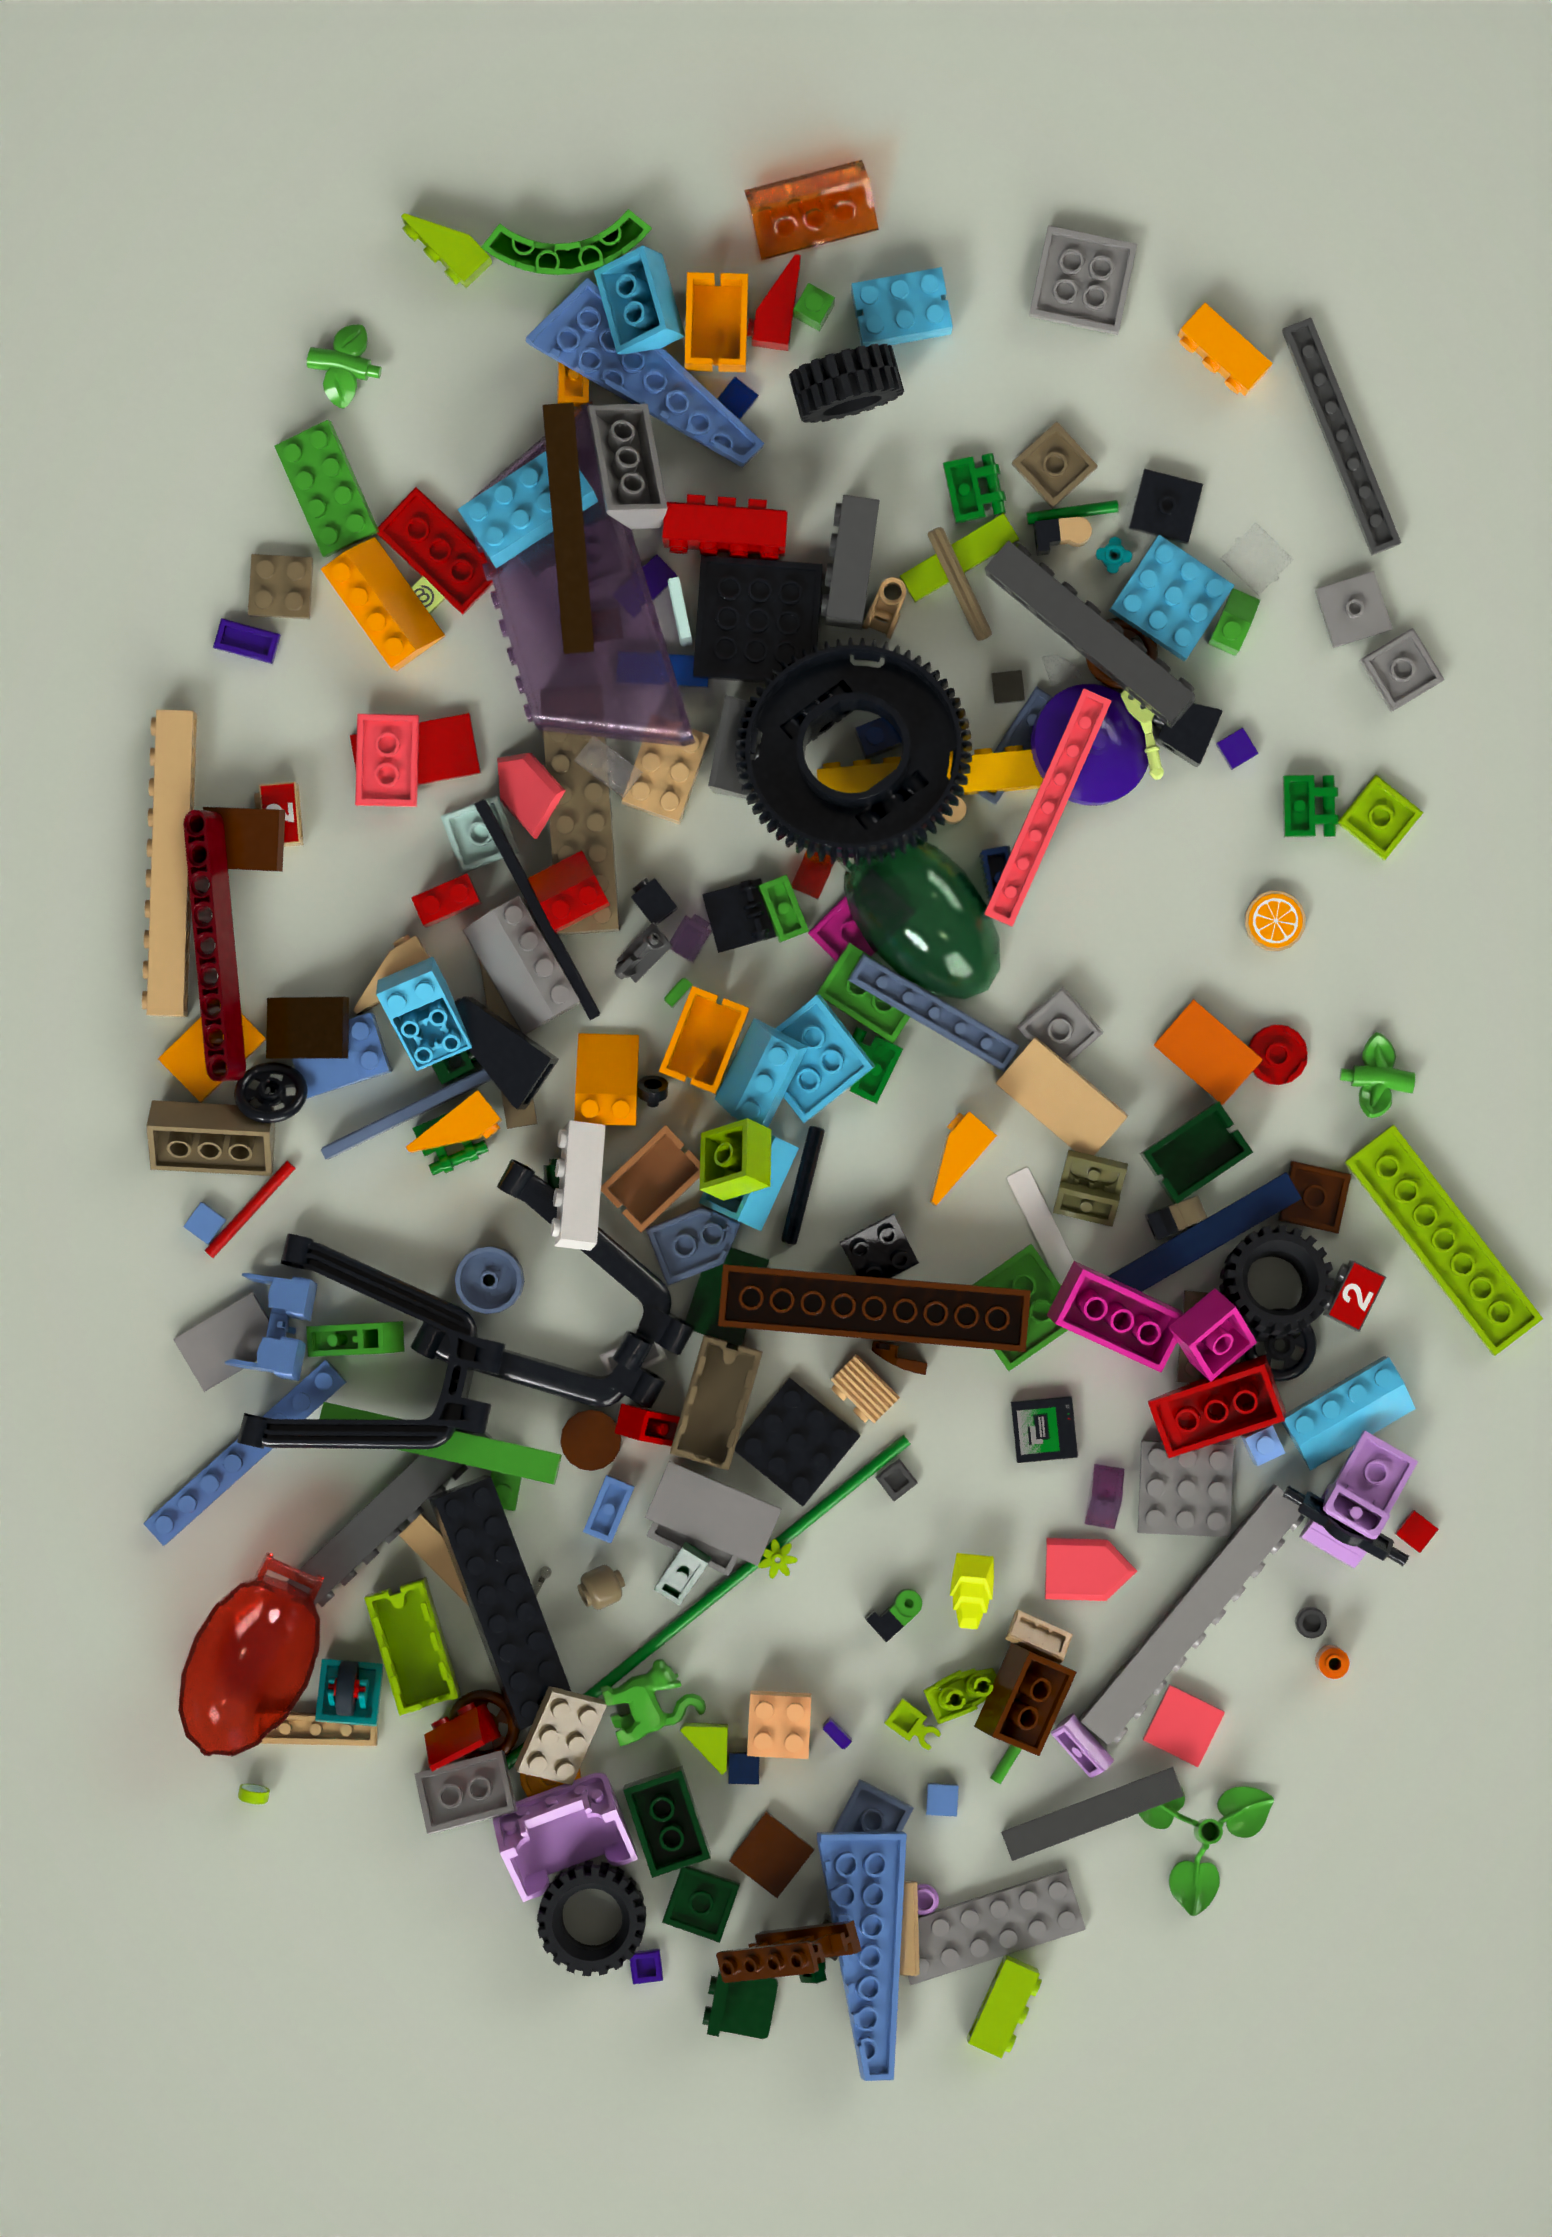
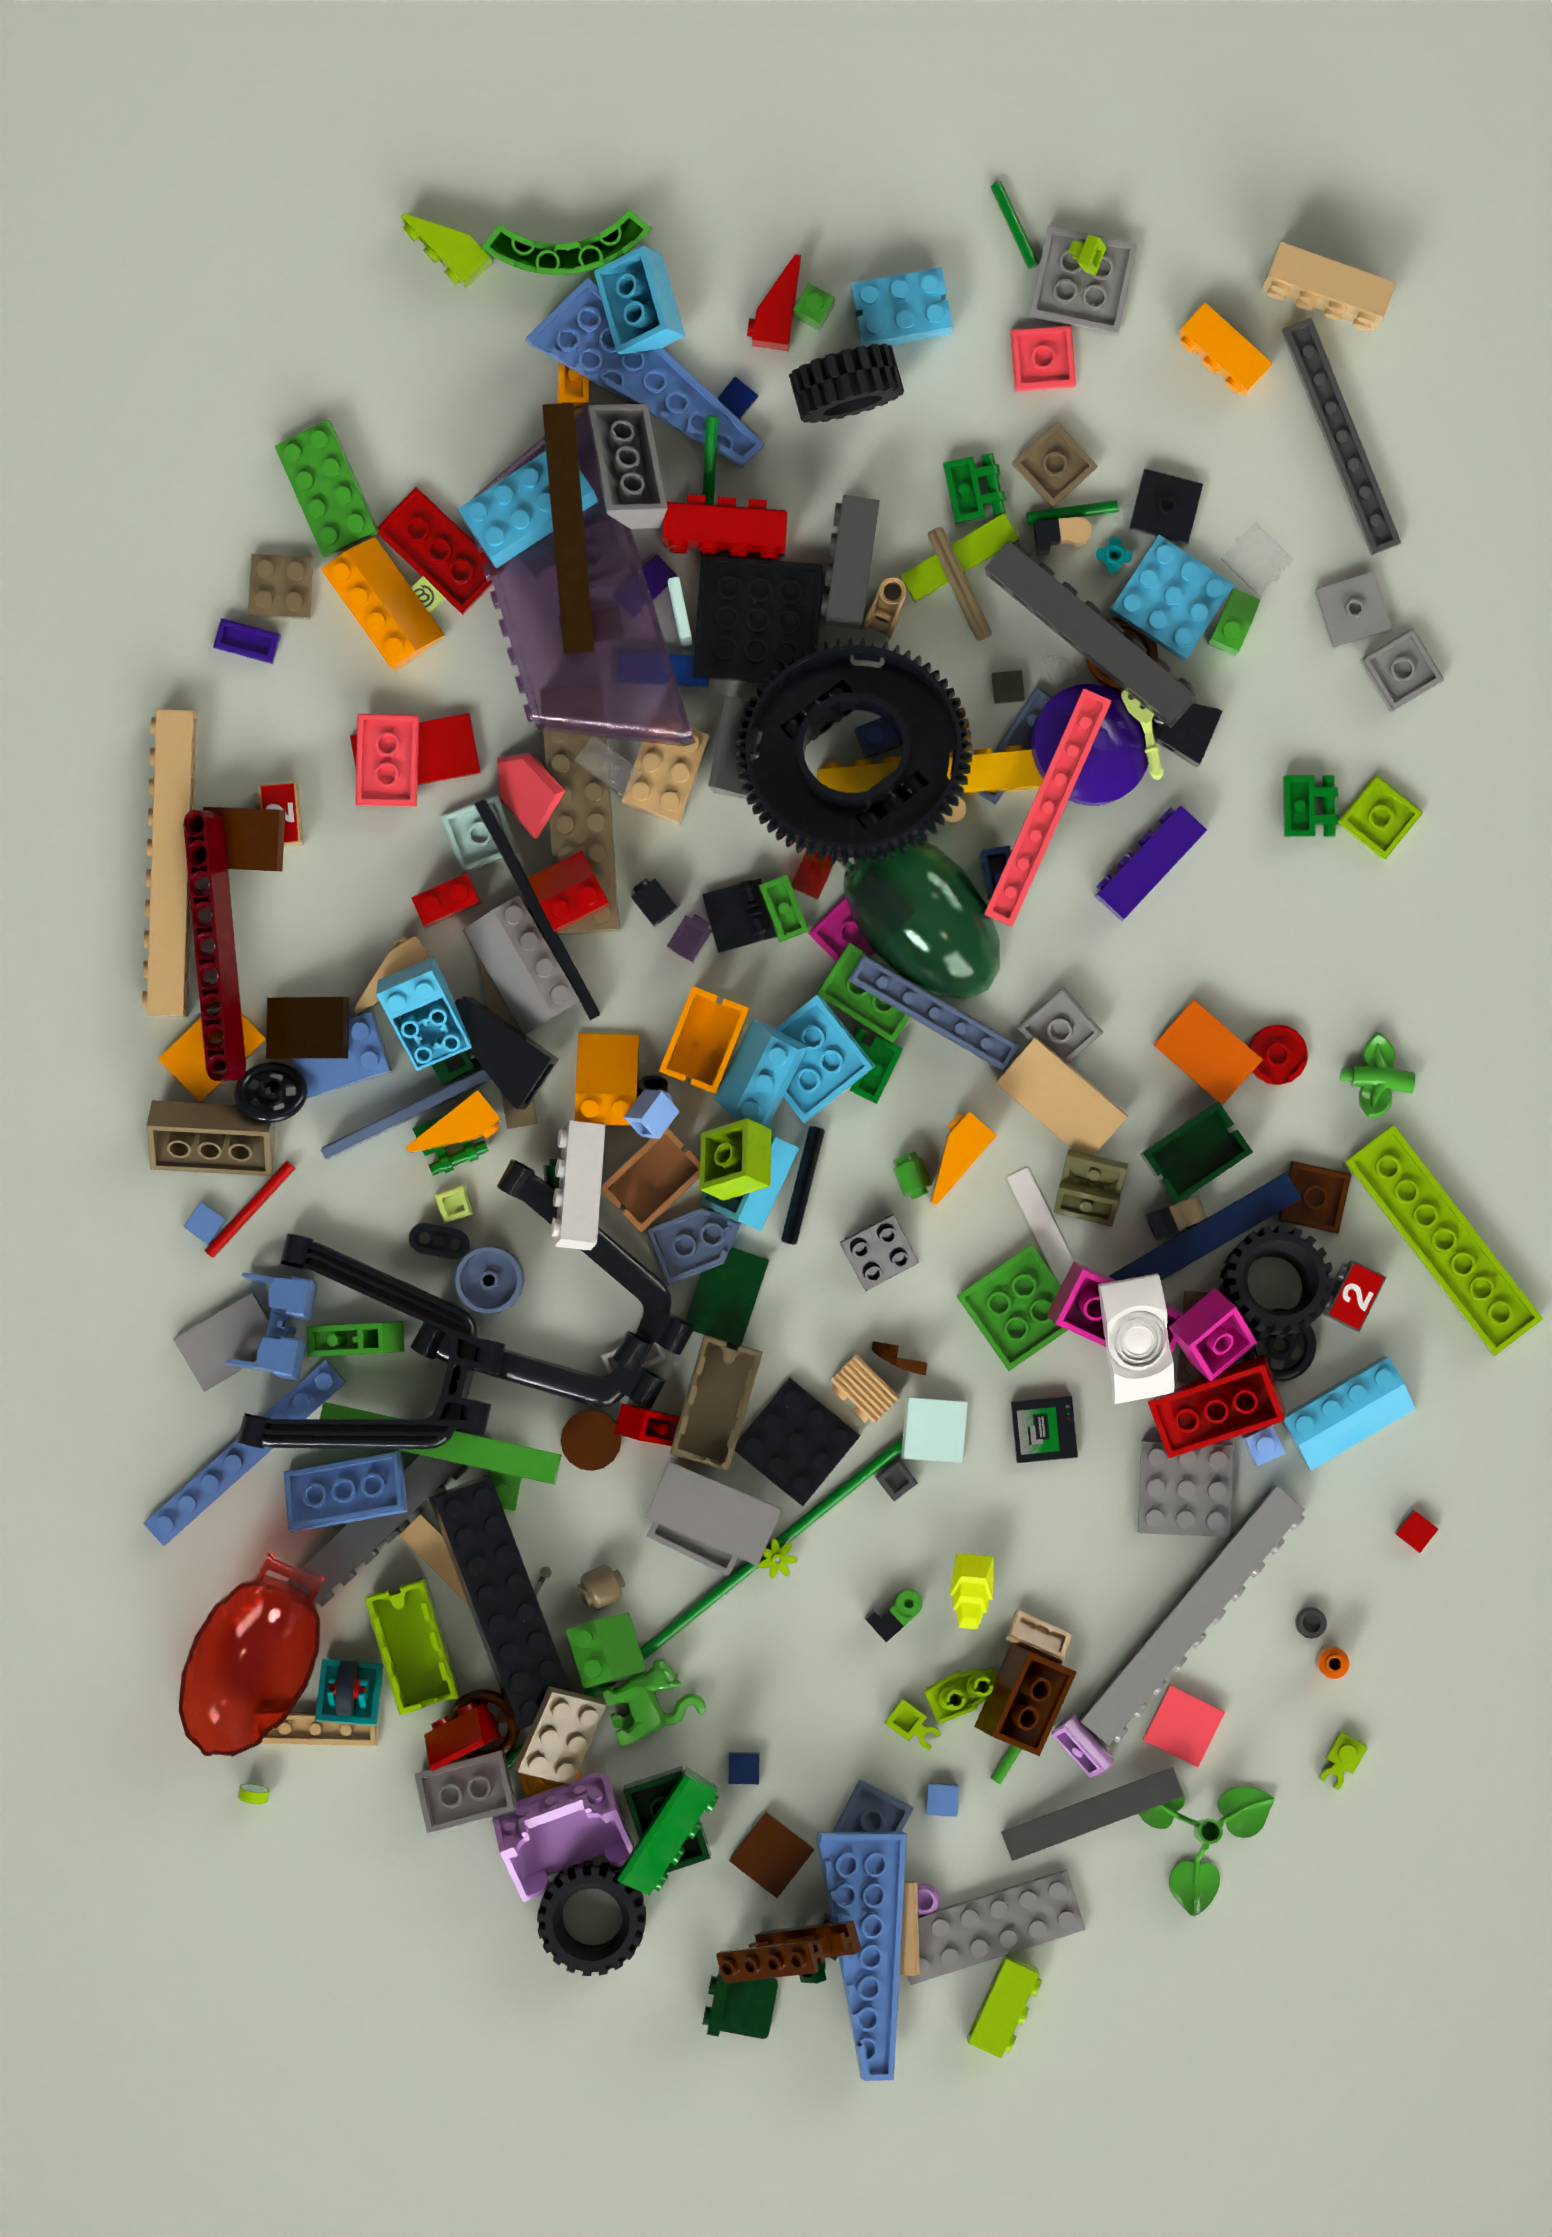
(344, 364): bright green plant -> none
(345, 1491): none -> medium blue tile
(439, 1241): none -> black plate
(453, 1204): none -> yellowish green tile
(606, 1650): none -> bright green slope
(608, 1509): medium blue plate -> none
(642, 954): dark grey hinge -> none
(646, 1966): dark purple tile -> none
(652, 1113): none -> light blue brick
(668, 1832): none -> green slope
(678, 992): bright green tile -> none
(682, 1573): plate -> none
(701, 1903): dark green tile -> none
(710, 458): none -> green bar
(710, 1740): lime slope -> none
(716, 322): light orange piece -> none
(779, 1724): light nougat brick -> none
(811, 209): clear orange slope -> none
(837, 1734): dark purple tile -> none
(874, 1308): reddish brown brick -> none
(912, 1175): none -> bright green brick
(934, 1430): none -> light aqua tile
(1014, 225): none -> green bar
(1043, 358): none -> coral tile
(1084, 1569): coral tile -> none
(1088, 253): none -> lime tile
(1105, 1496): clear purple slope -> none
(1136, 1338): none -> white slope
(1150, 863): none -> dark purple brick
(1237, 748): dark purple tile -> none
(1275, 921): light orange tile -> none
(1328, 286): none -> tan brick
(1344, 1755): none -> lime plate
(1357, 1504): lavender piece -> none

